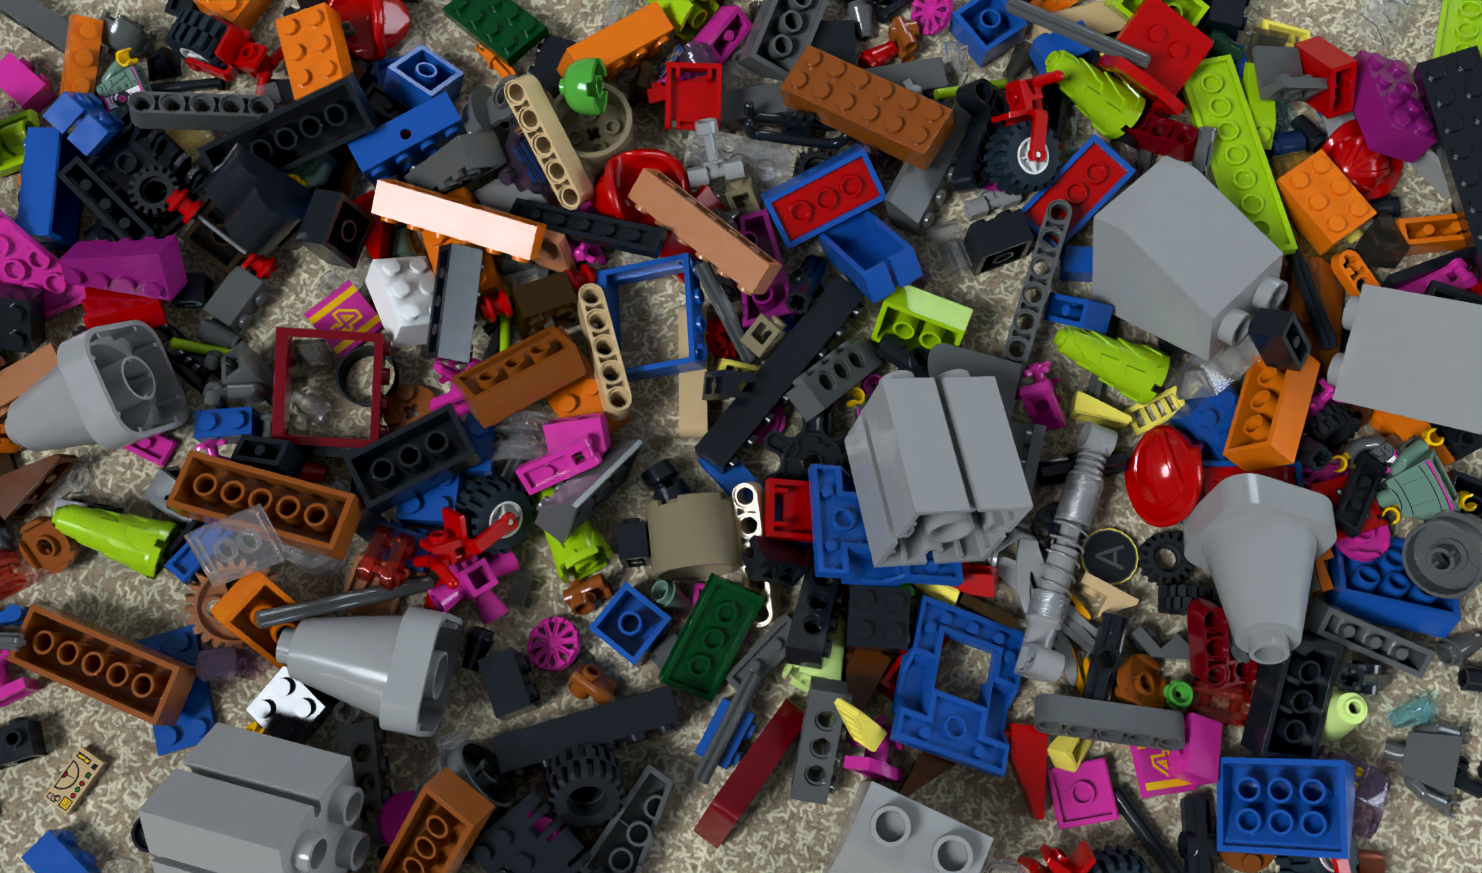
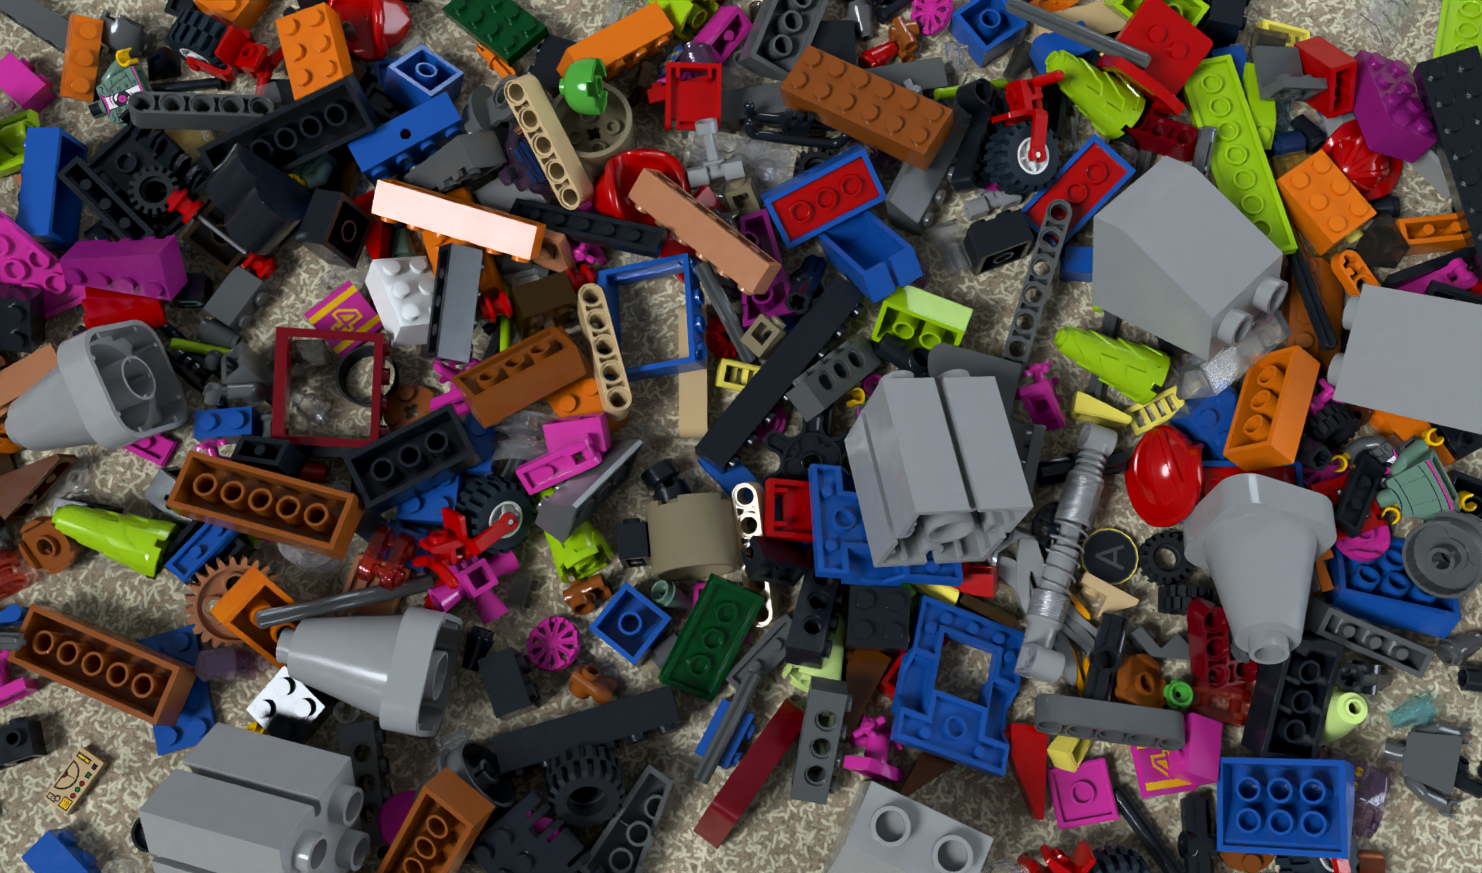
(91, 121): blue piece -> none
(236, 545): clear tile -> none
(725, 384): black hinge -> none
(860, 726): light yellow slope -> none
(1078, 312): blue brick -> none
(1224, 45): clear green cone -> none
(1279, 339): black brick -> none

